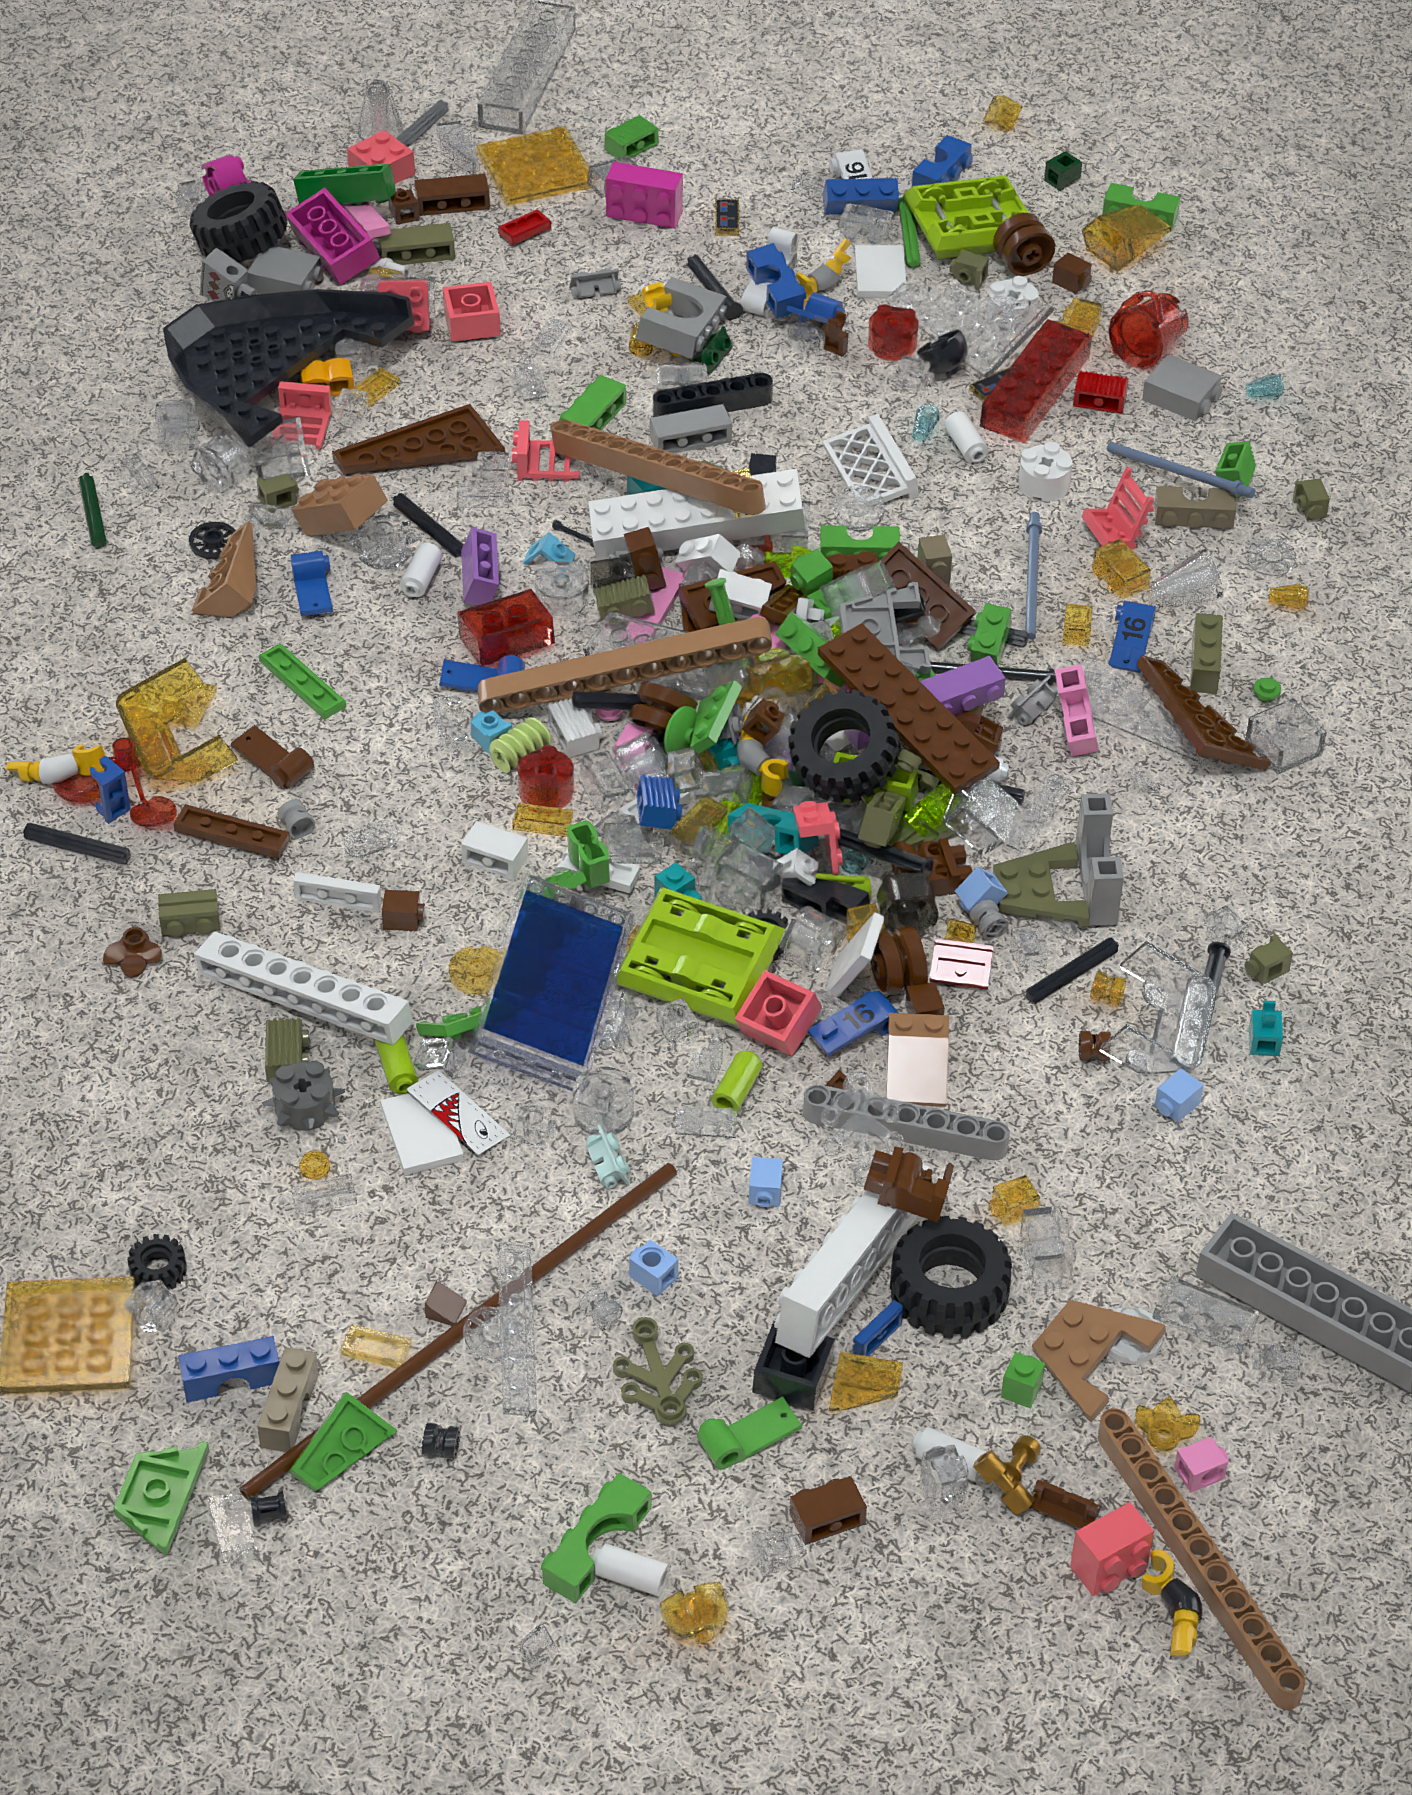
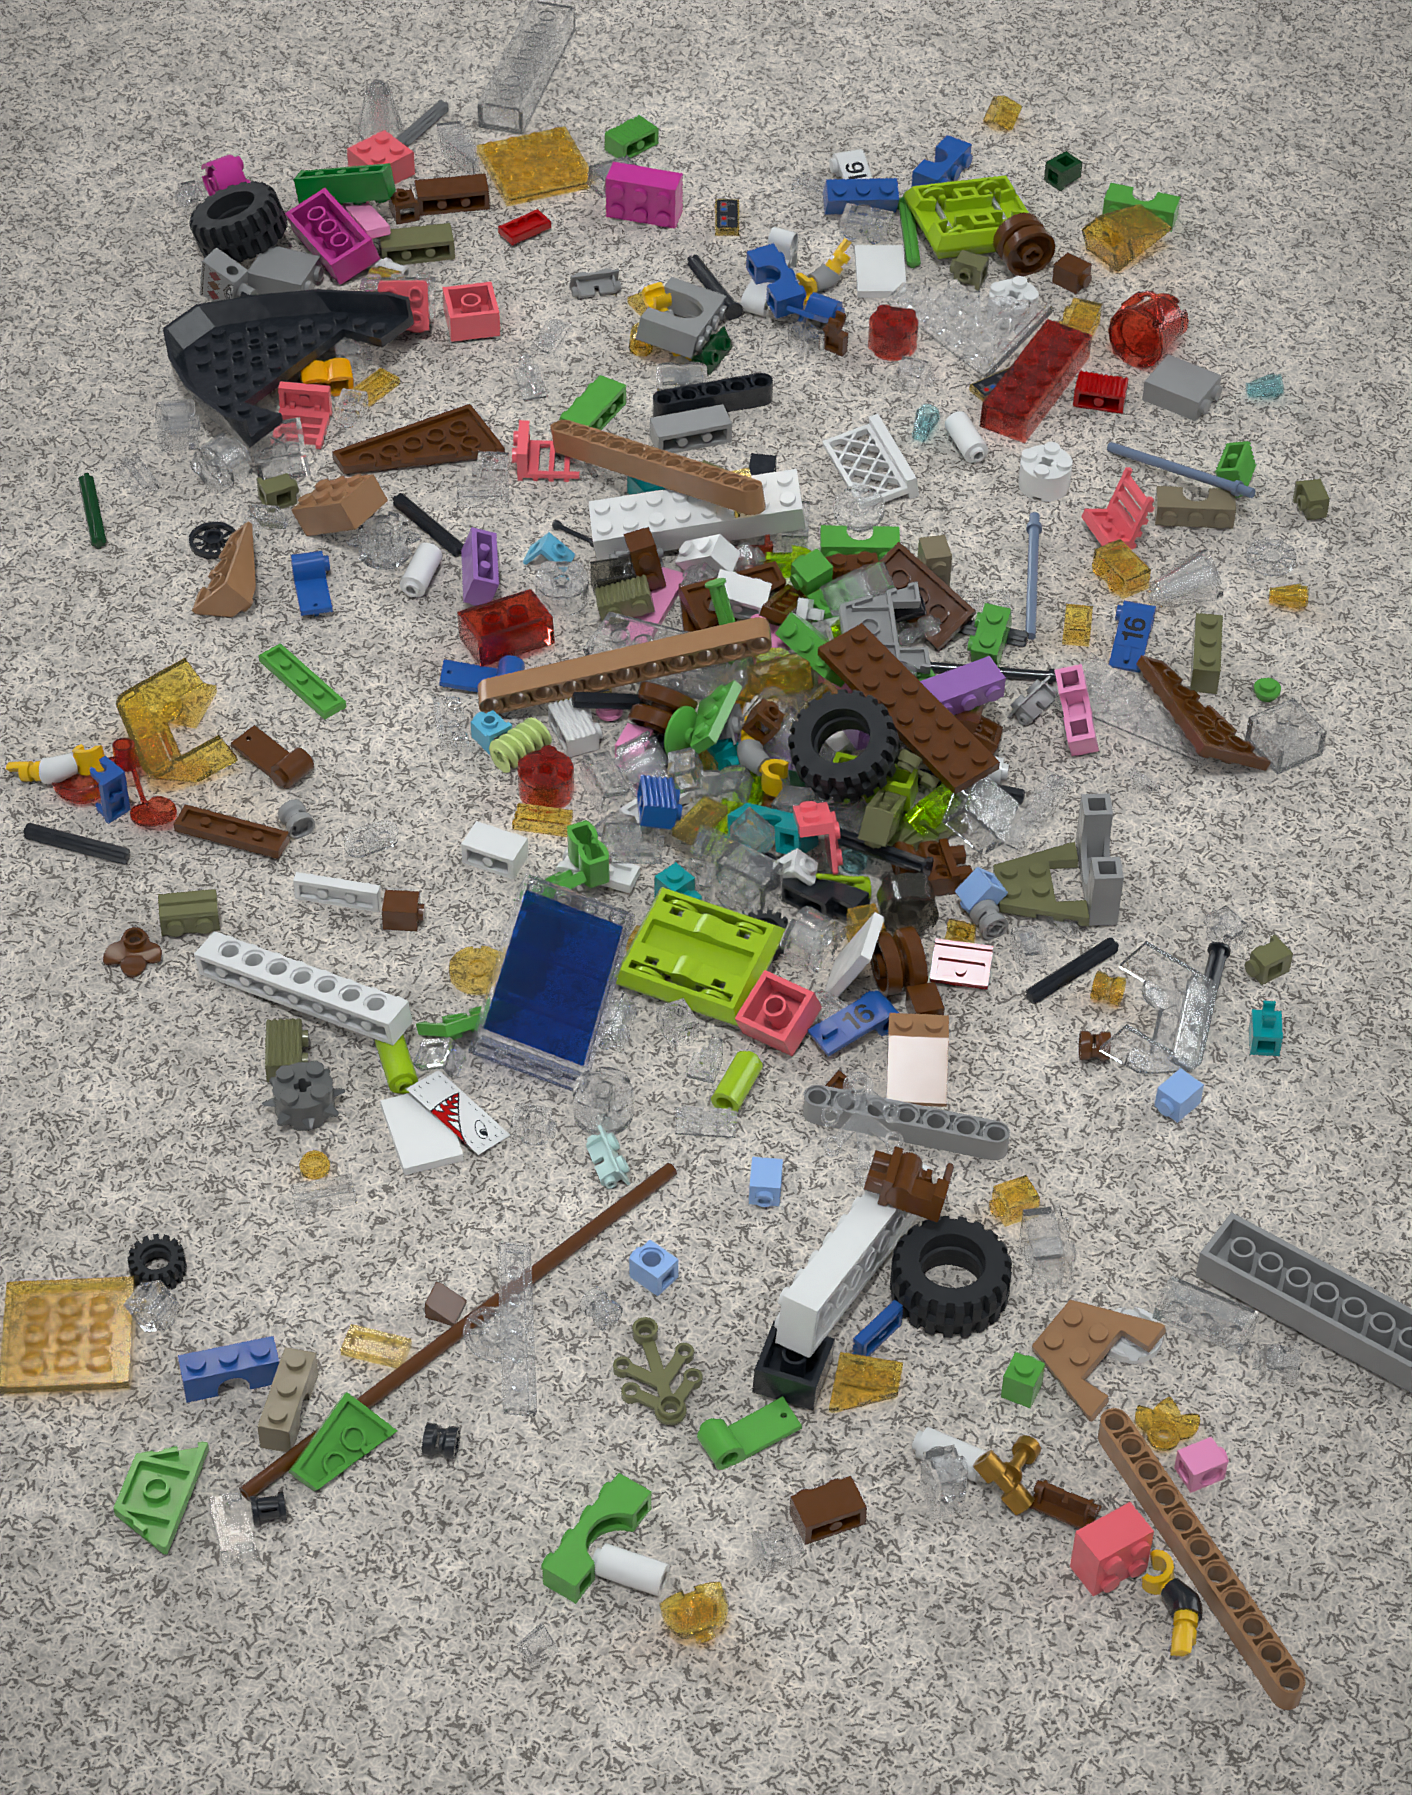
(945, 353): black cylinder -> none

